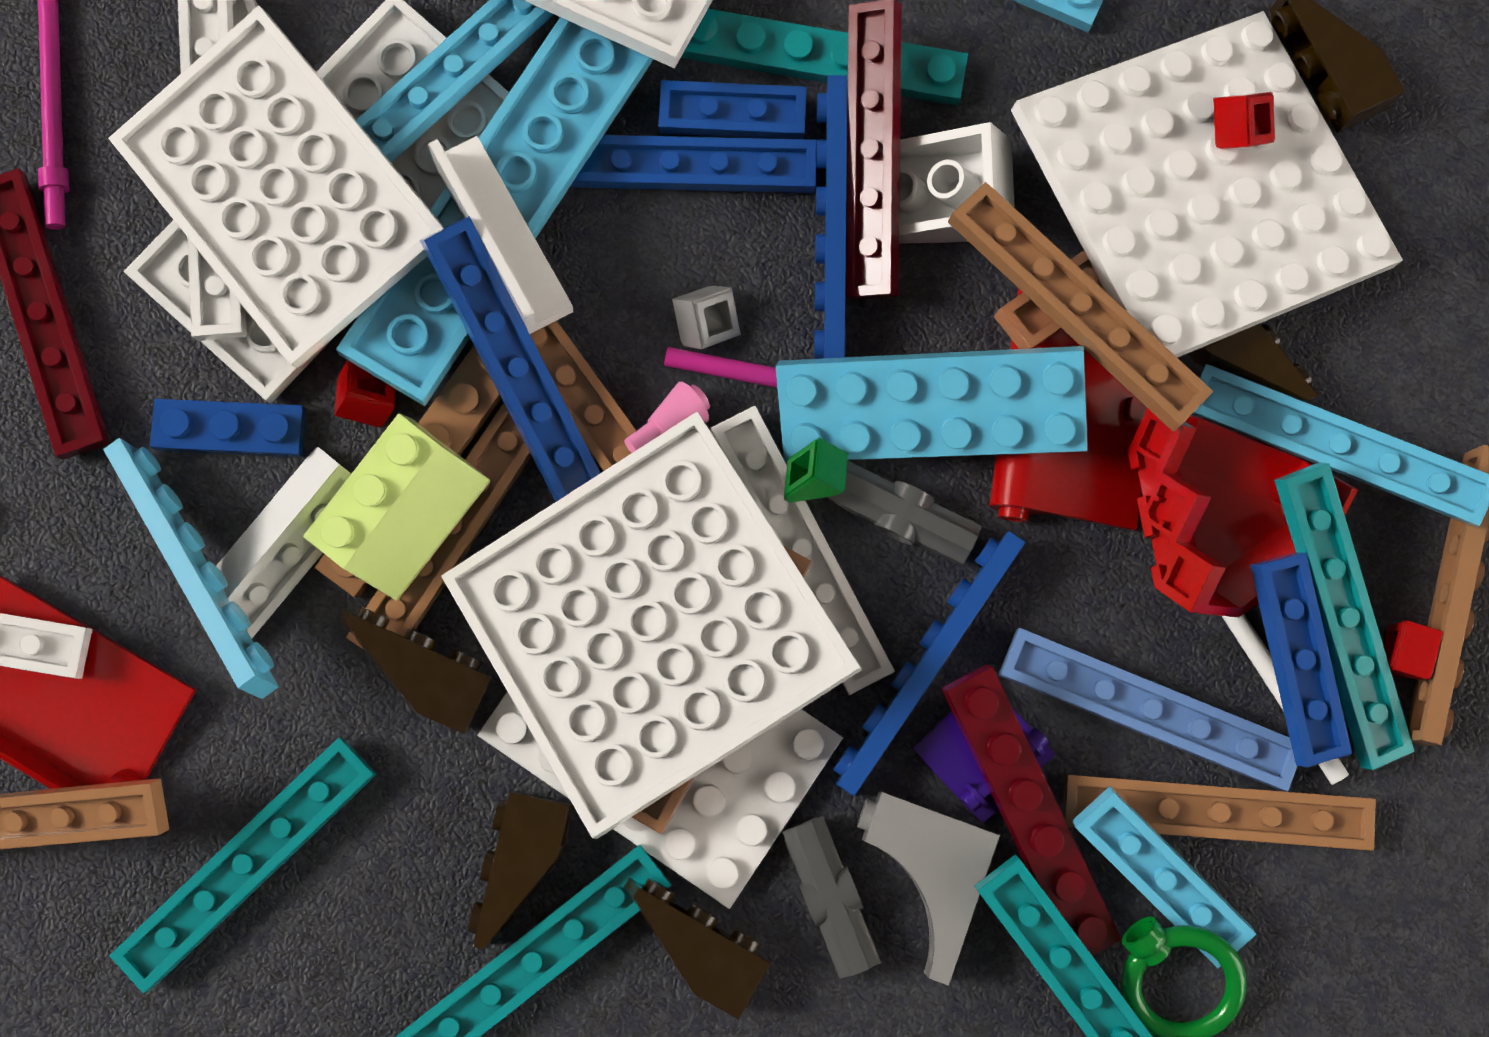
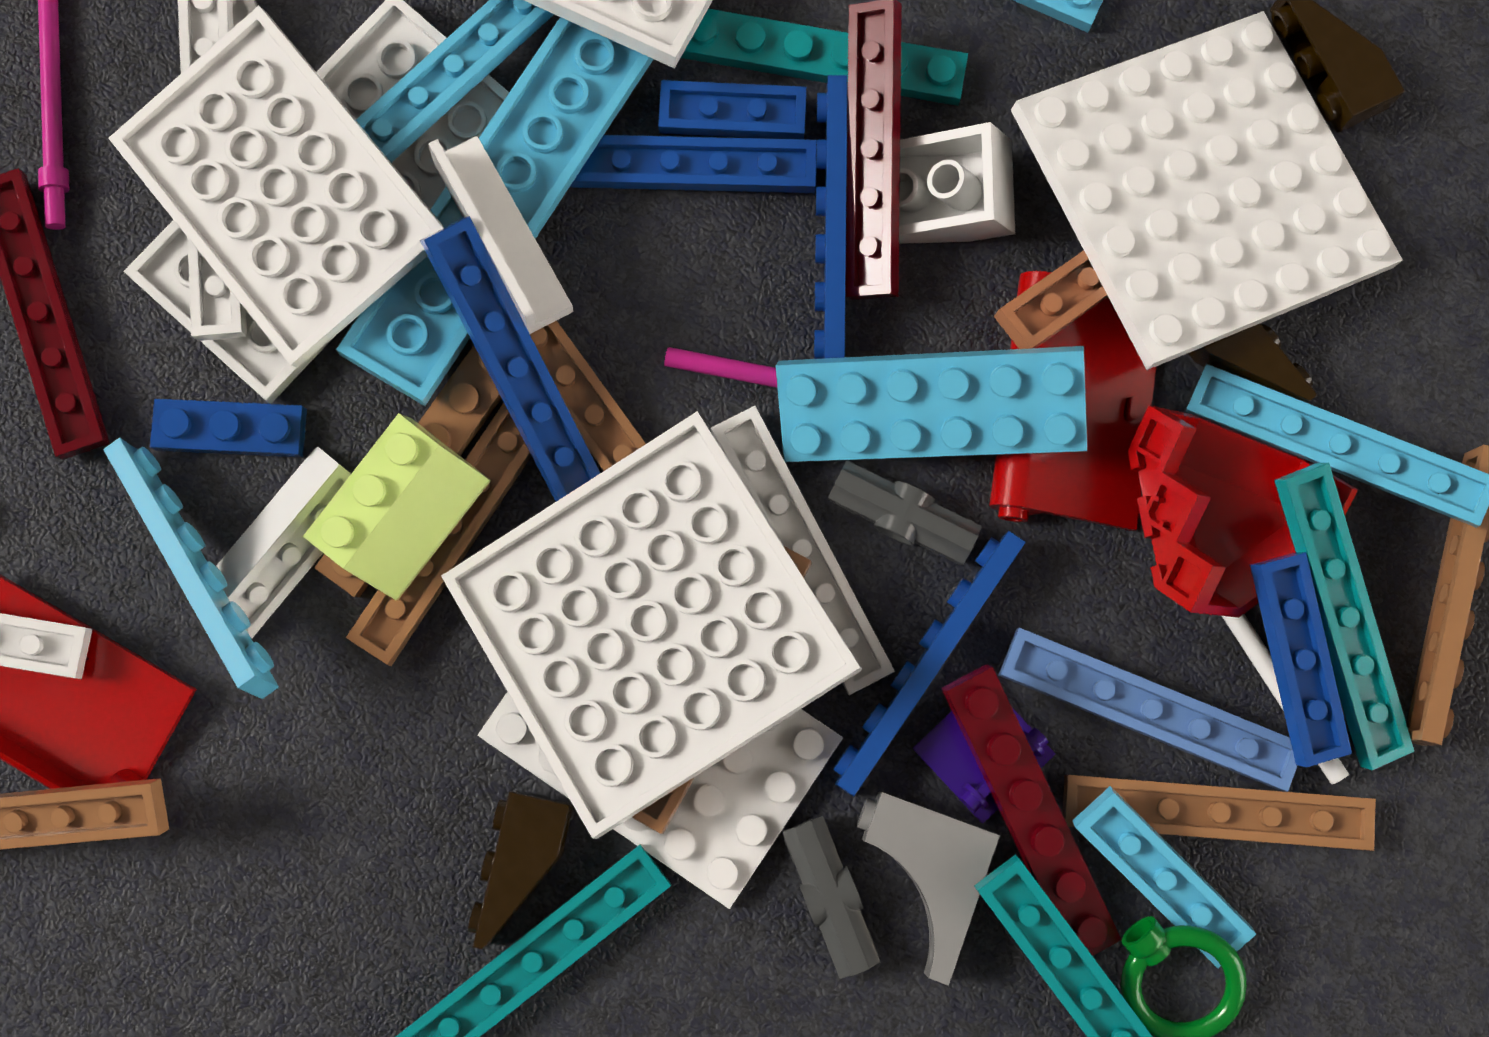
(242, 865): teal plate -> none
(363, 396): red slope -> none
(428, 681): dark brown slope -> none
(676, 407): bright pink cone -> none
(706, 316): light grey slope -> none
(711, 962): dark brown slope -> none
(815, 472): green slope -> none
(1080, 306): medium nougat plate -> none
(1244, 120): red slope -> none
(1411, 649): red slope -> none

